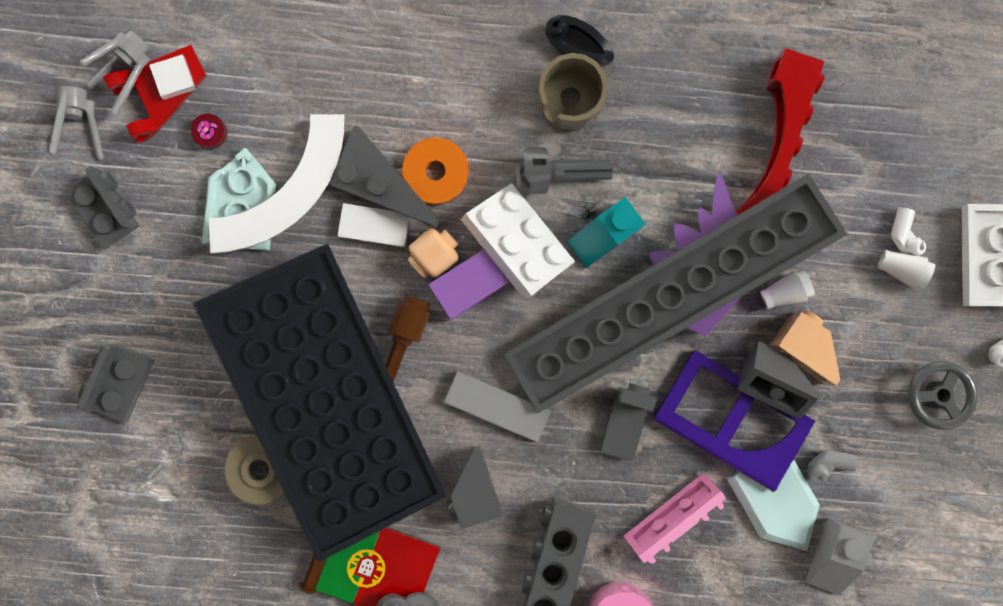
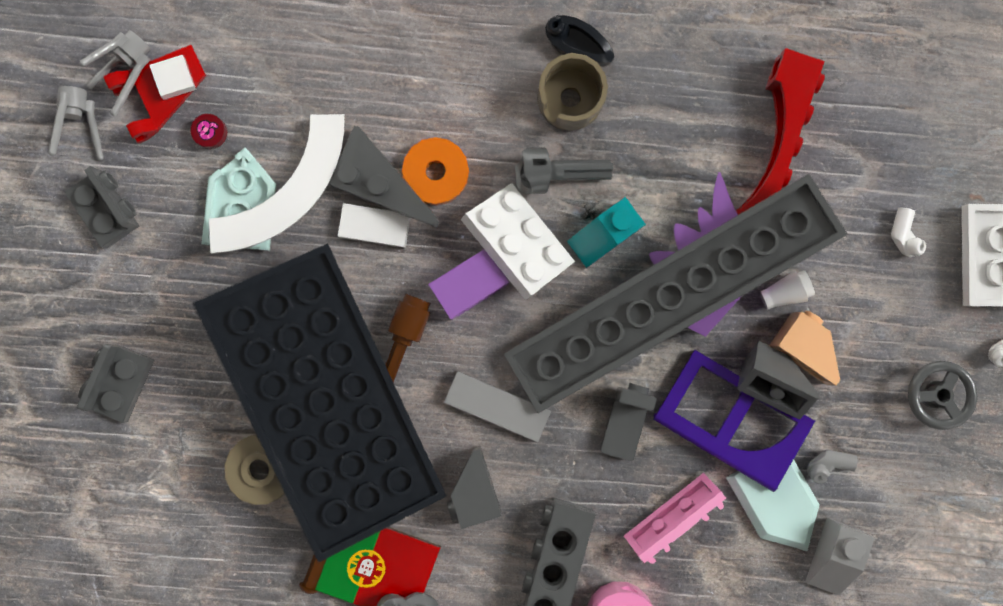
(433, 253): light nougat head -> none
(909, 269): white cone -> none

